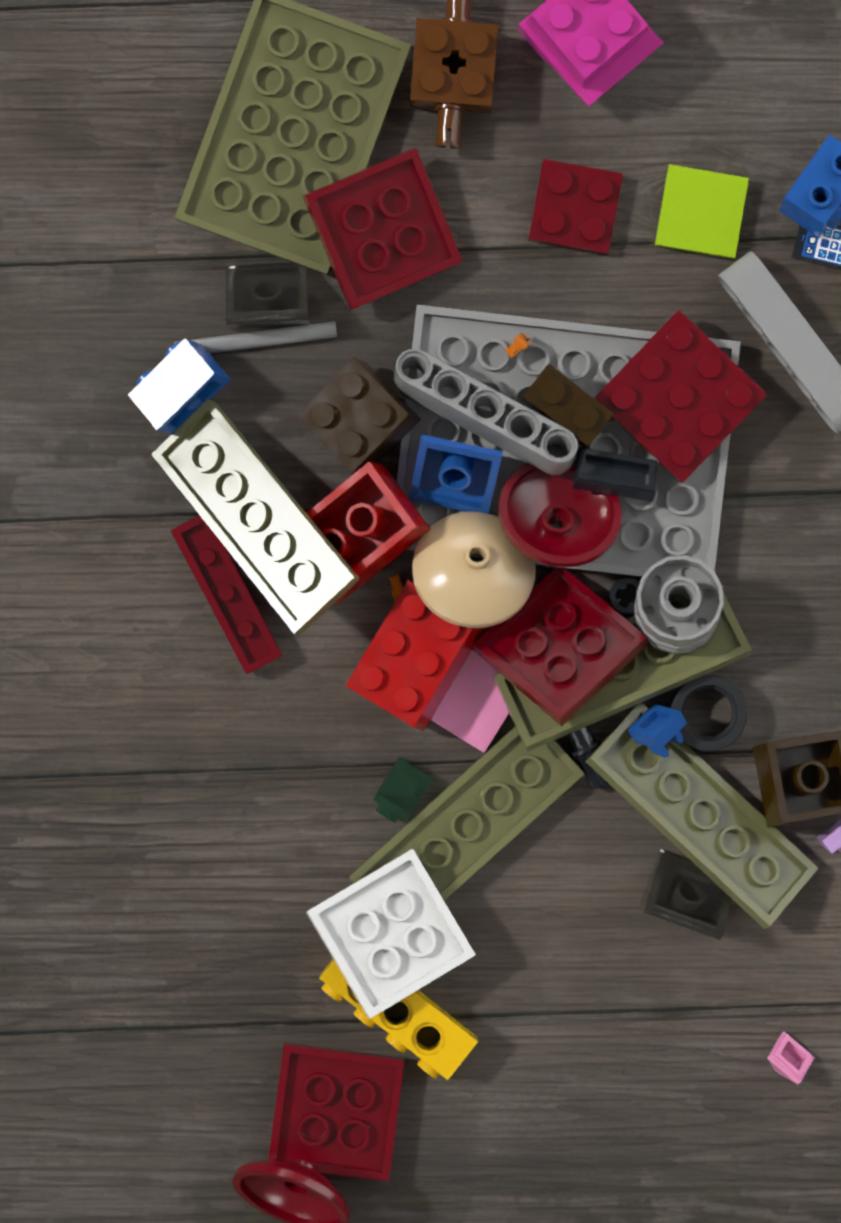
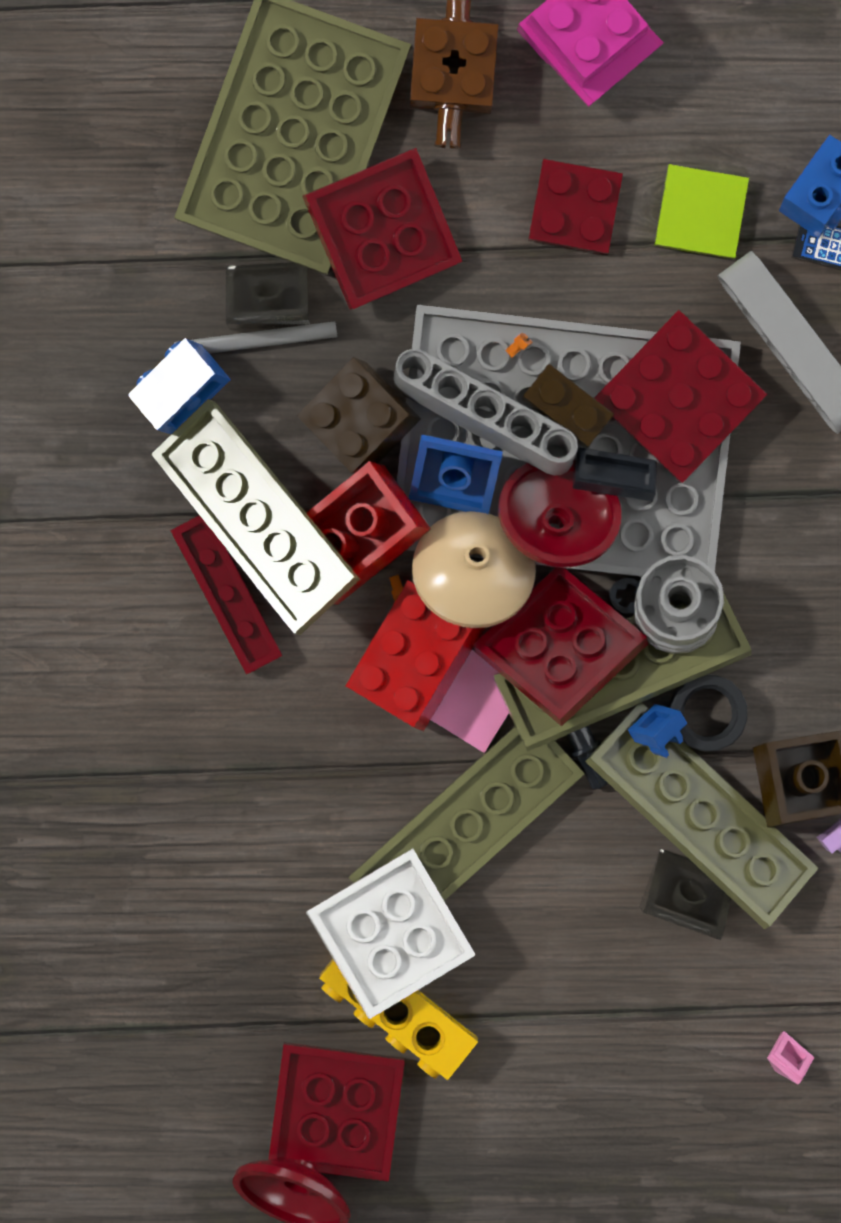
(401, 791): clear green bracket -> none

